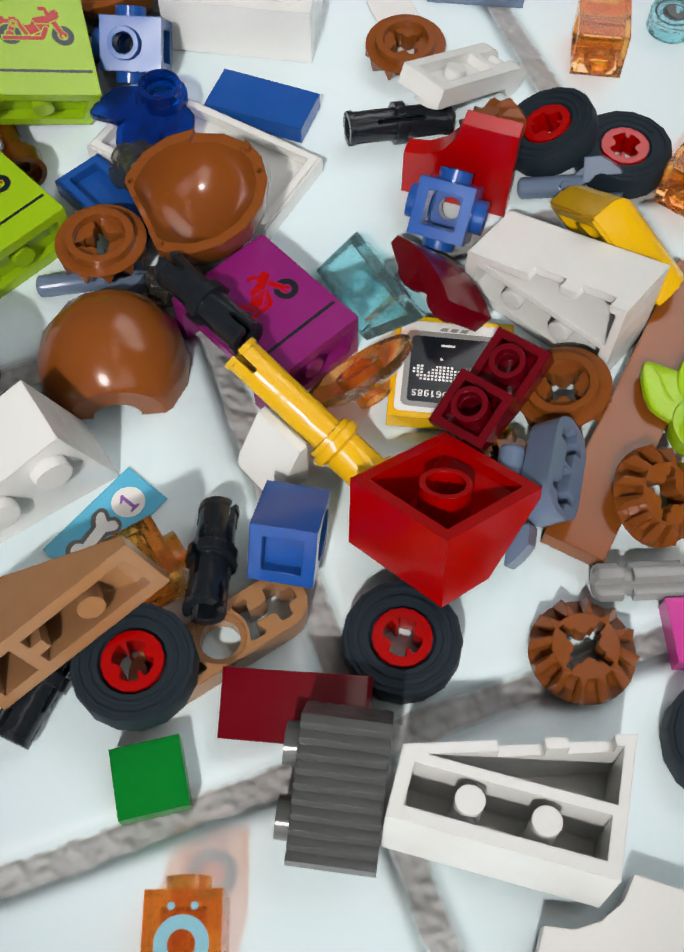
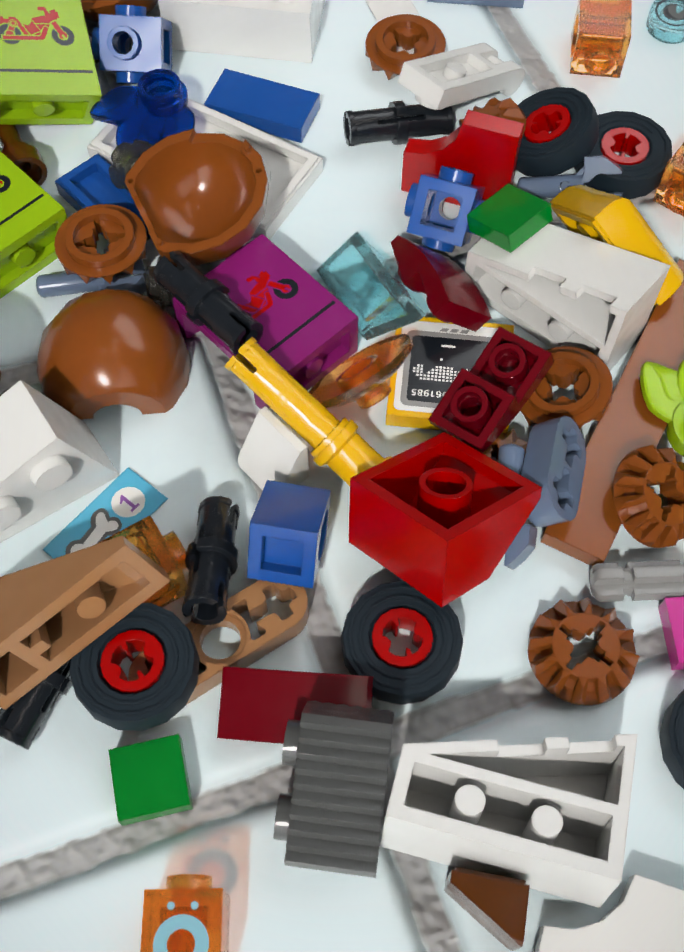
(493, 901): none -> reddish brown slope
(509, 217): none -> green tile

